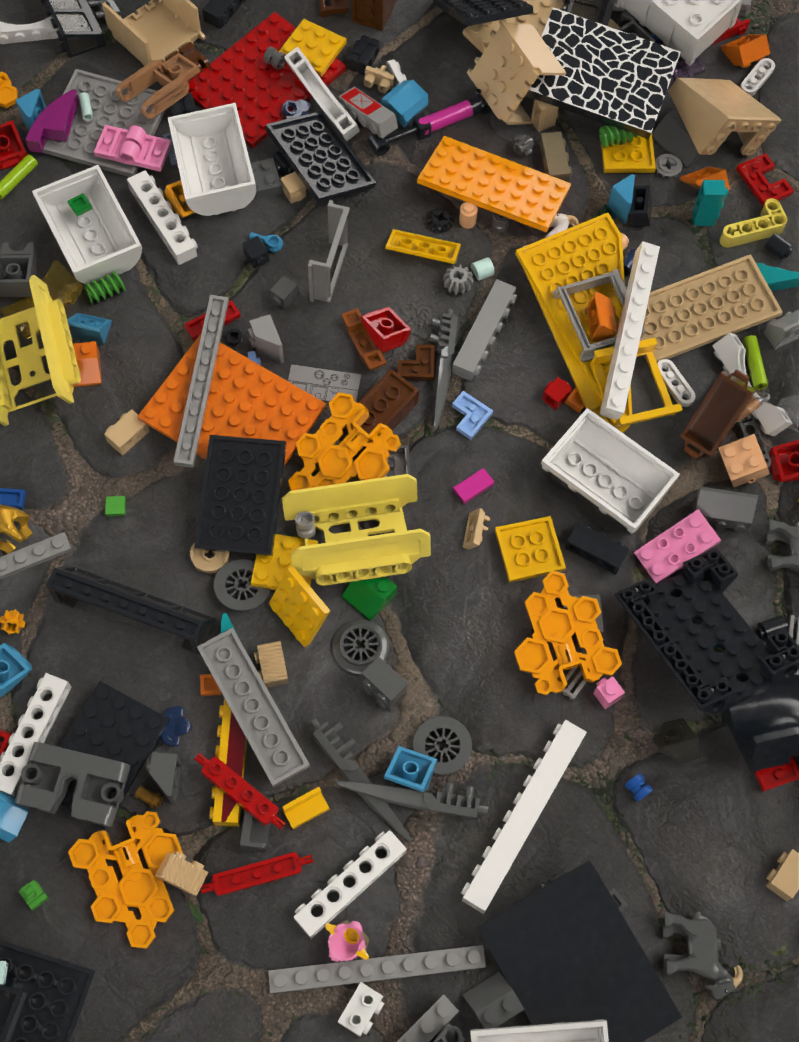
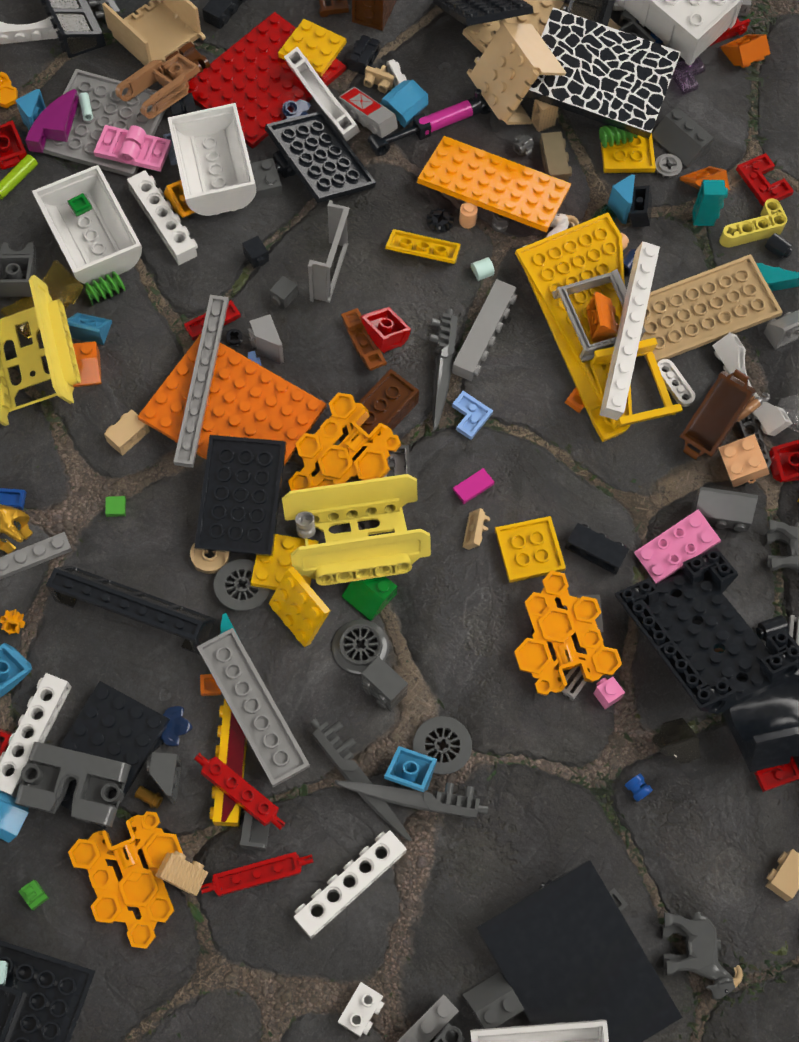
(272, 664): tan brick -> none
(273, 242): dark azure plate -> none
(275, 58): dark grey wheel -> none
(293, 187): tan brick -> none
(305, 808): yellow panel -> none
(324, 383): light grey sticker -> none
(347, 941): bright pink hair -> none
(376, 969): light grey plate -> none
(421, 368): reddish brown plate -> none
(458, 279): light grey gear -> none
(523, 817): white brick -> none
(556, 393): red brick -> none
(610, 470): white container -> none
(716, 109): tan windscreen -> none
(755, 362): lime piece -> none
(758, 76): white plate -> none

